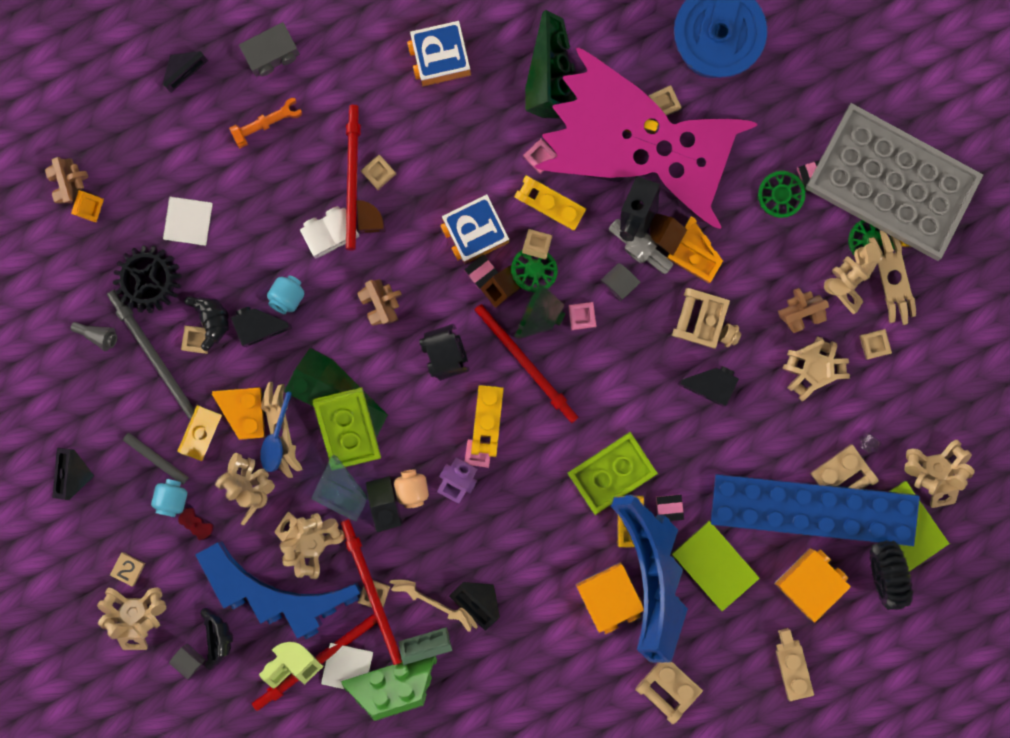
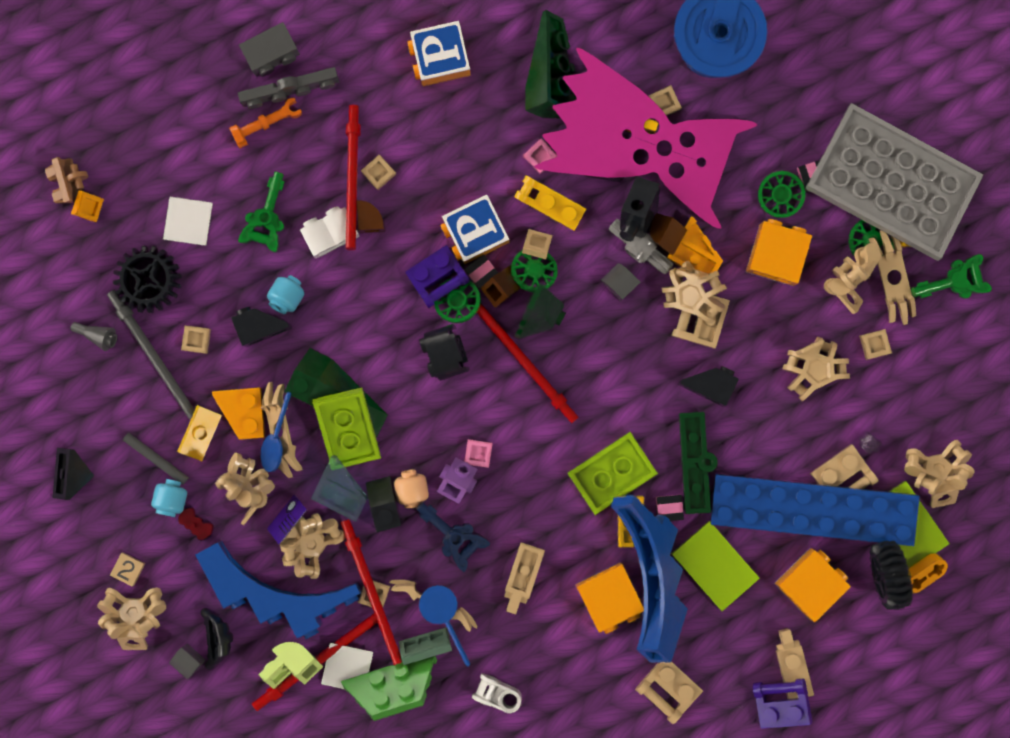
(181, 68): black slope -> none
(212, 317): black piece -> none
(266, 218): none -> green piece
(286, 519): none -> dark purple sticker
(288, 86): none -> dark grey hinge
(383, 300): medium nougat hips -> none
(432, 271): none -> dark purple plate
(439, 606): none -> blue piece
(454, 536): none -> dark blue piece
(458, 301): none -> green wheel
(478, 601): black slope -> none
(487, 419): yellow plate -> none
(495, 693): none -> white piece
(523, 576): none -> tan hinge
(582, 316): bright pink tile -> none
(691, 295): none -> tan piece
(695, 462): none -> dark green hinge
(730, 335): tan plate -> none
(779, 252): none -> light orange piece
(784, 711): none -> dark purple plate
(802, 306): medium nougat hips -> none
(925, 573): none -> light orange beam
(957, 280): none -> green piece

